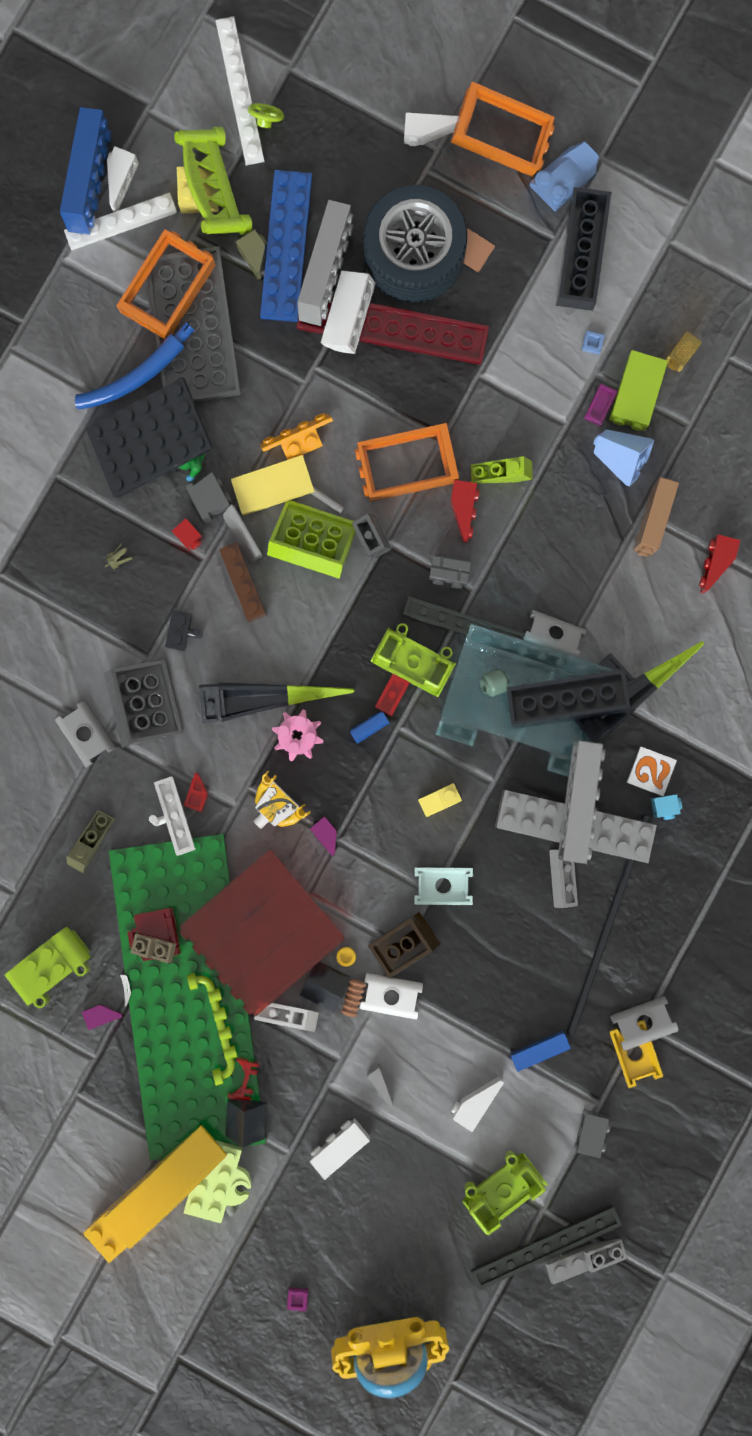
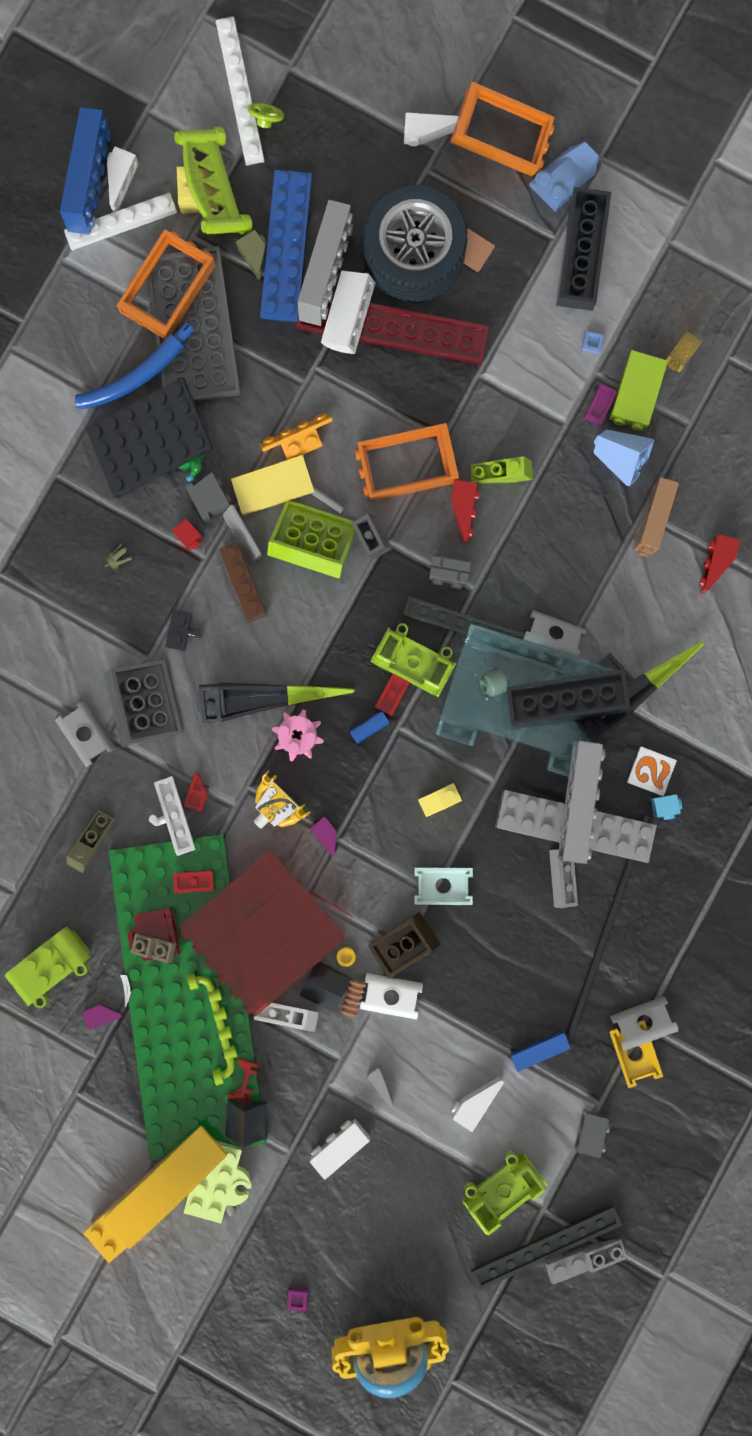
(193, 881): none -> red plate

